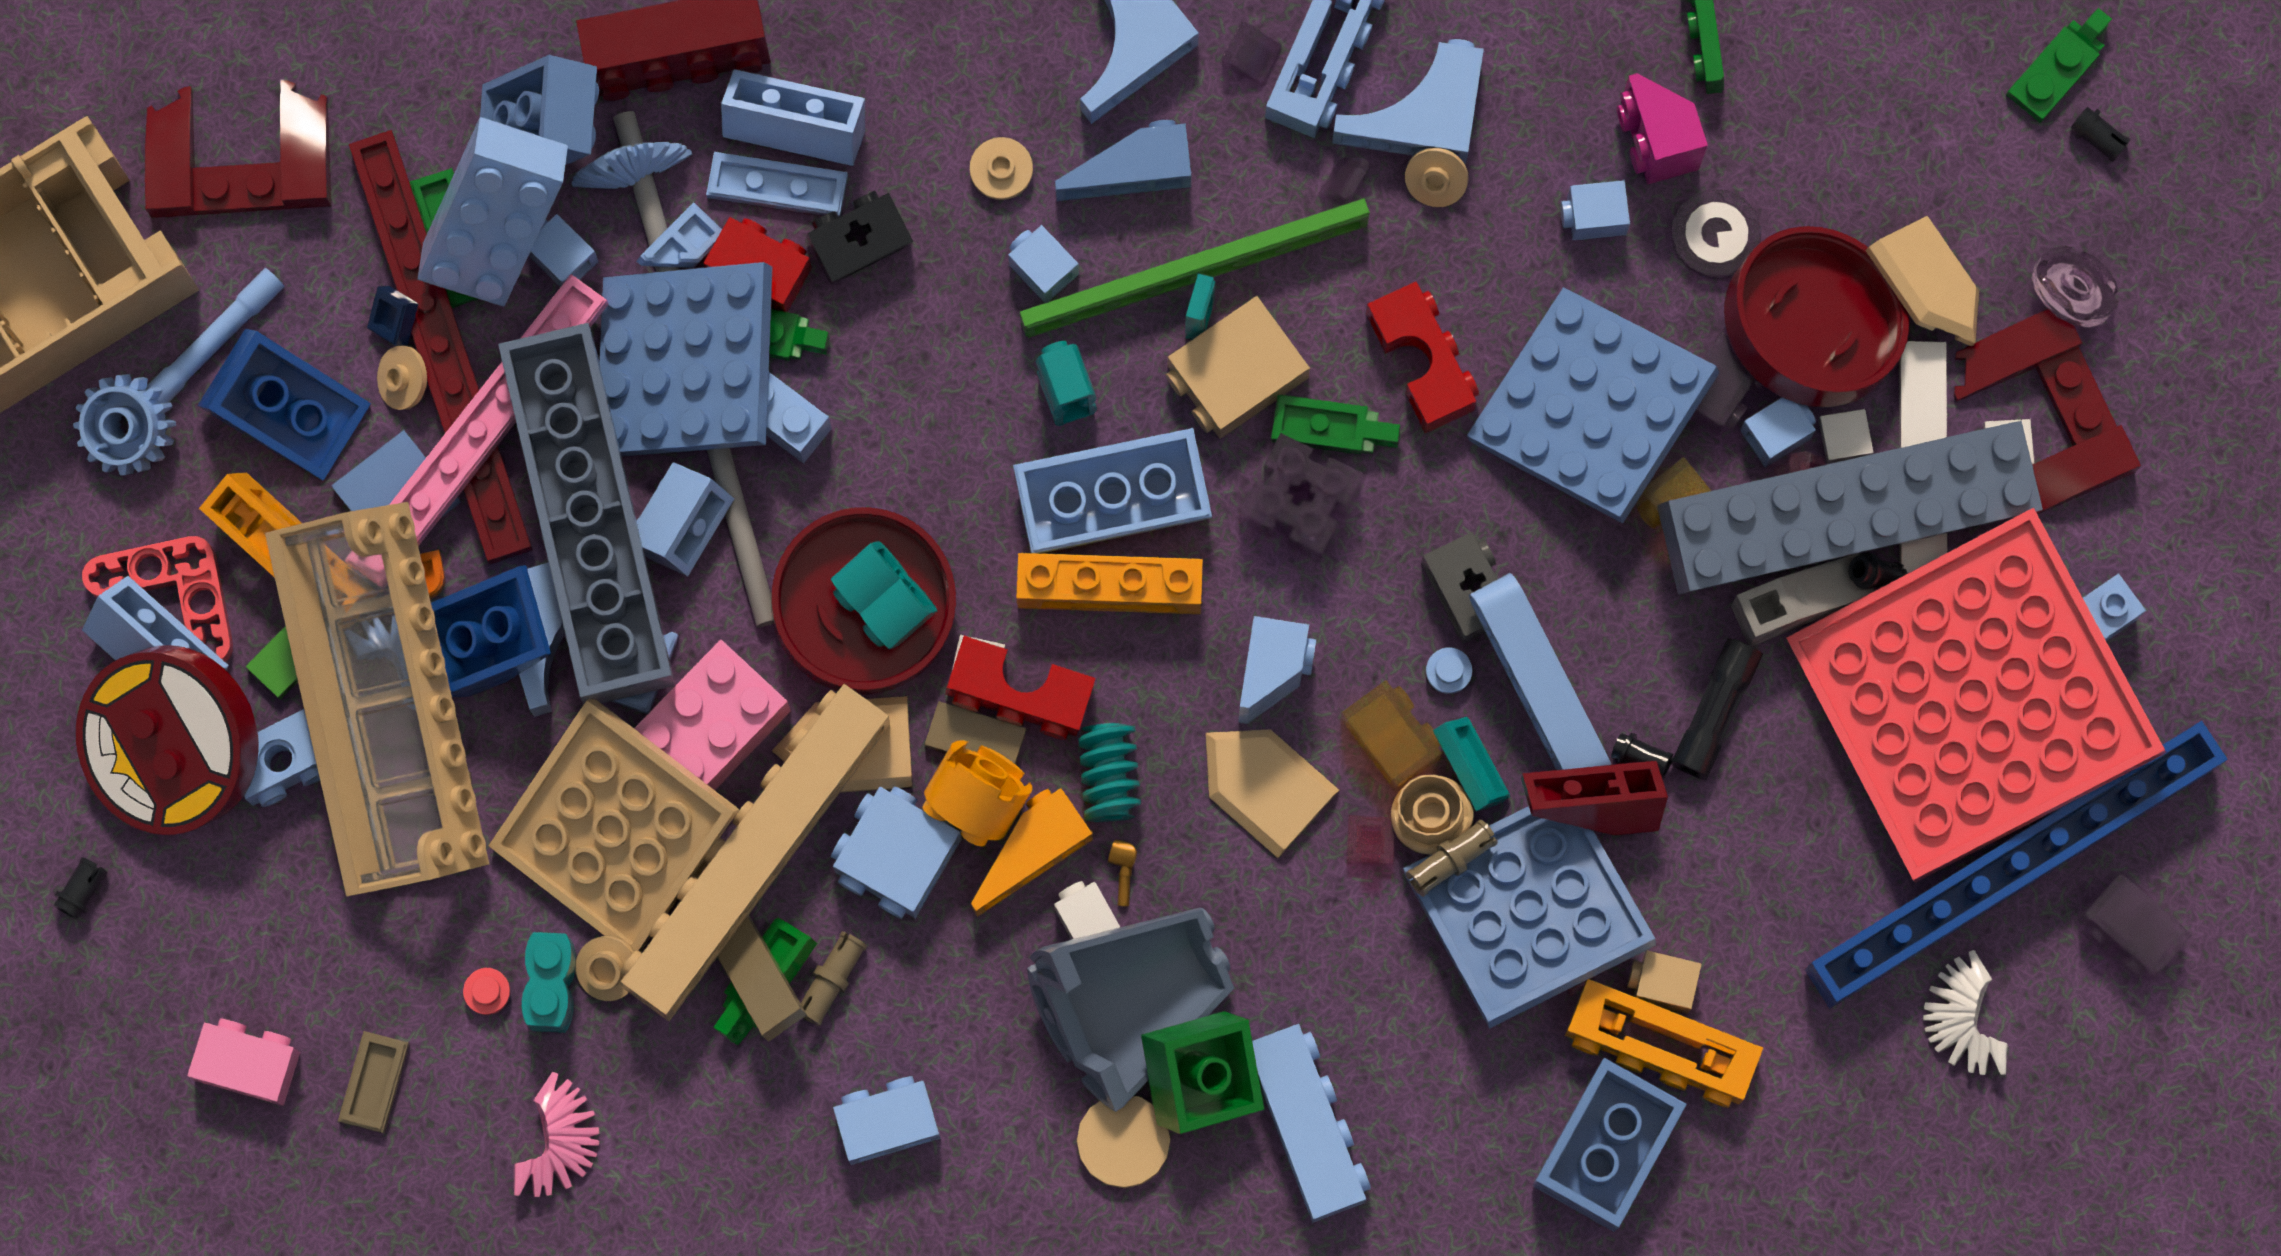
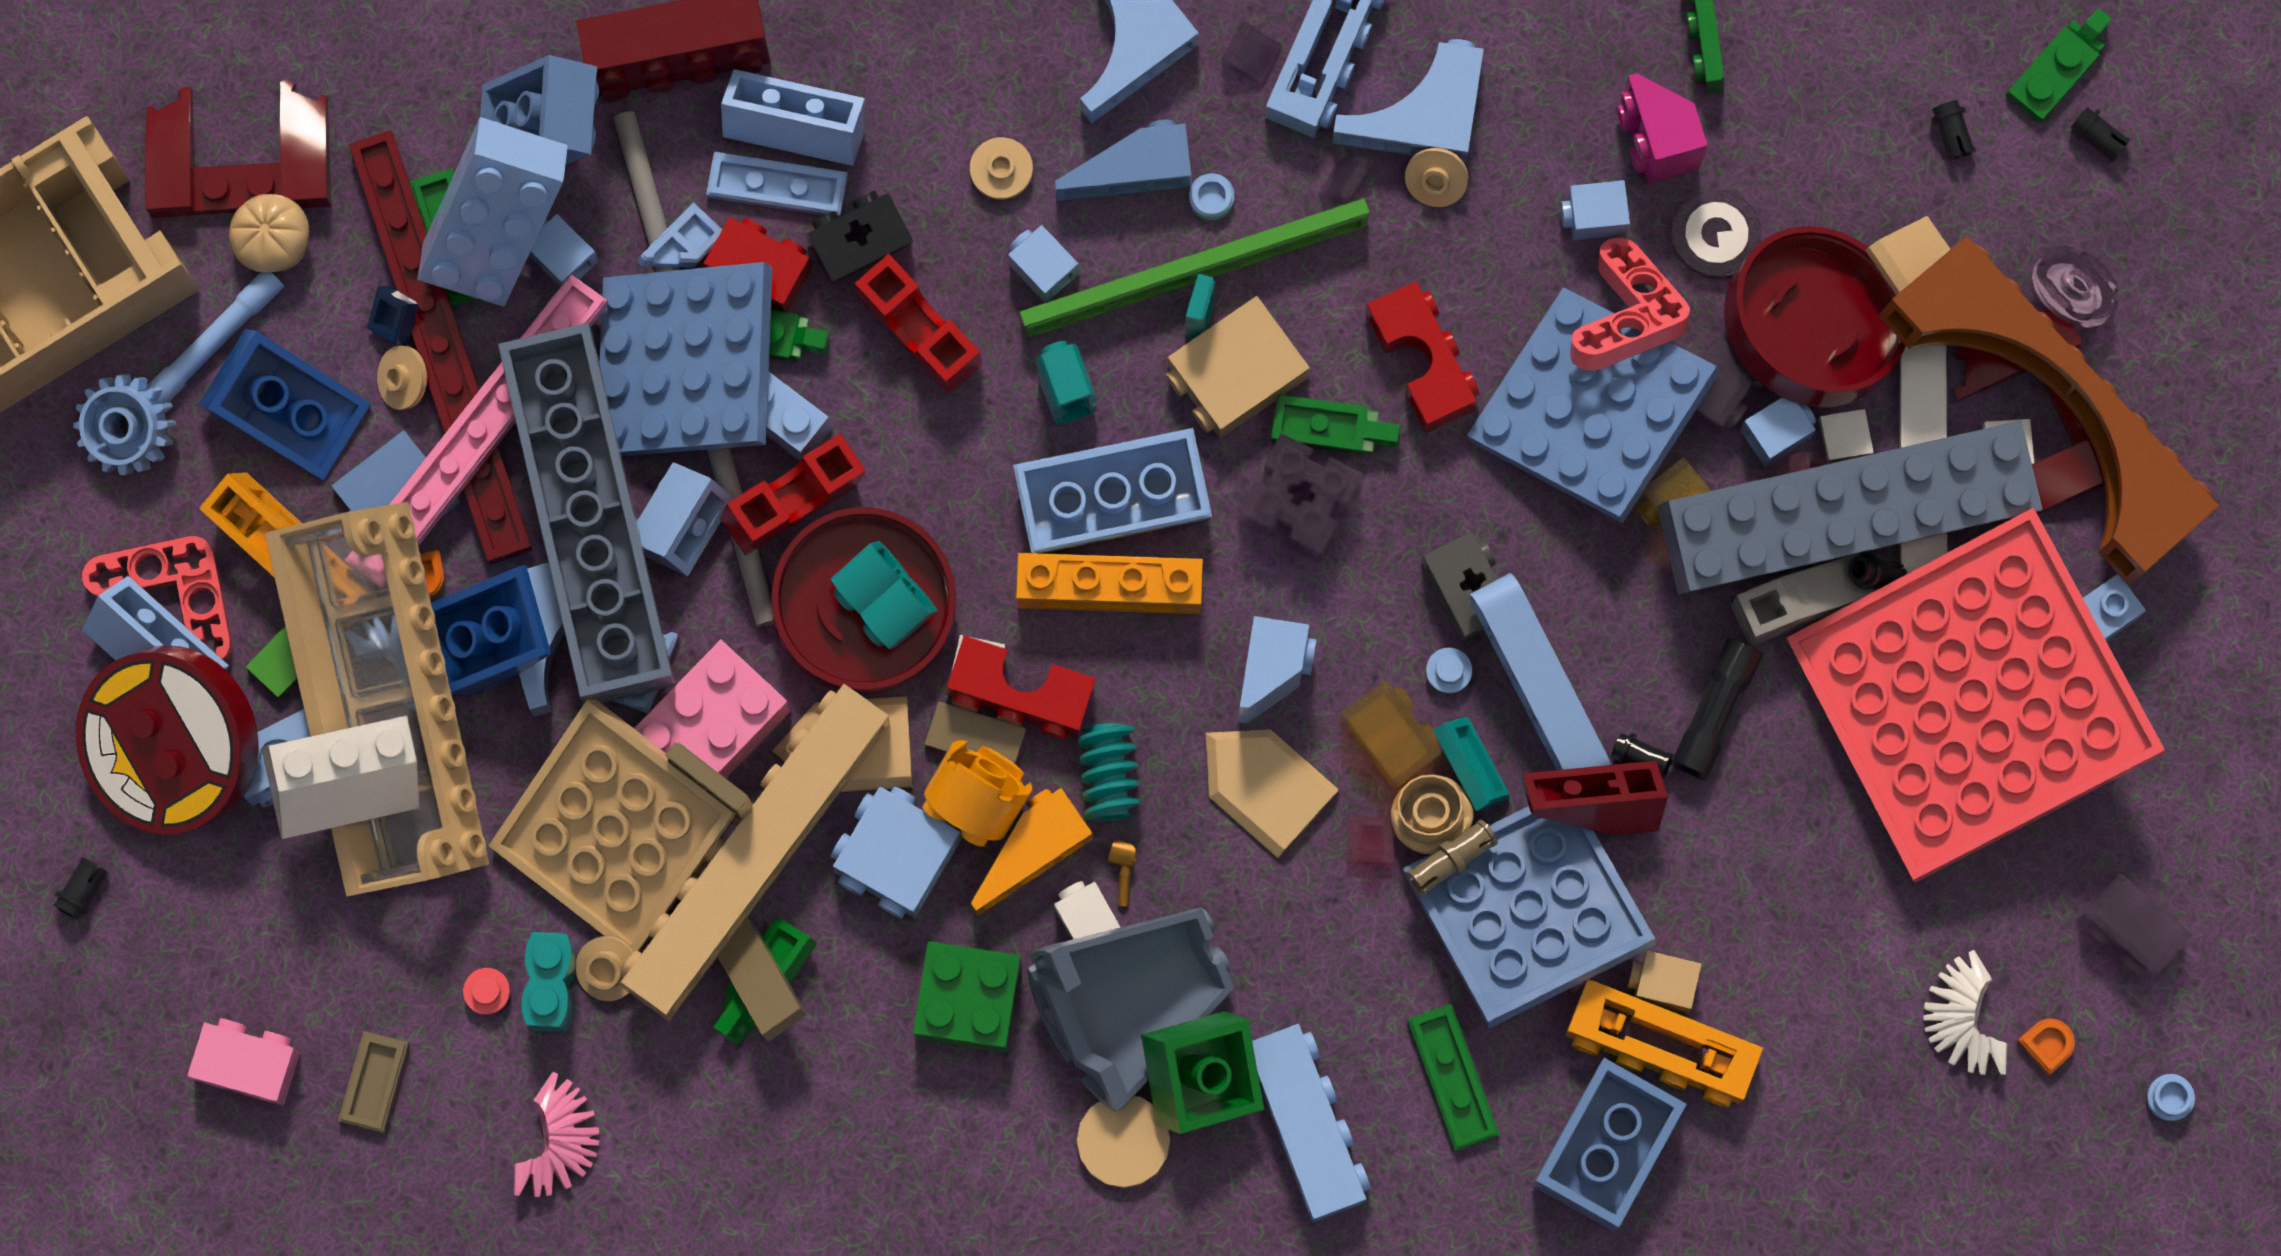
(269, 233): none -> tan piece
(342, 777): none -> white slope
(629, 164): light blue hair -> none
(710, 779): none -> dark tan tile
(805, 489): none -> red arch
(831, 977): dark tan pin -> none
(886, 1120): light blue brick -> none
(908, 316): none -> red arch
(967, 997): none -> green brick
(1211, 196): none -> light blue tile
(1453, 1077): none -> green tile
(1600, 342): none -> coral beam
(1953, 129): none -> black pin
(1975, 306): none -> dark orange arch
(2012, 867): blue brick -> none
(2048, 1044): none -> orange tile
(2170, 1097): none -> light blue plate

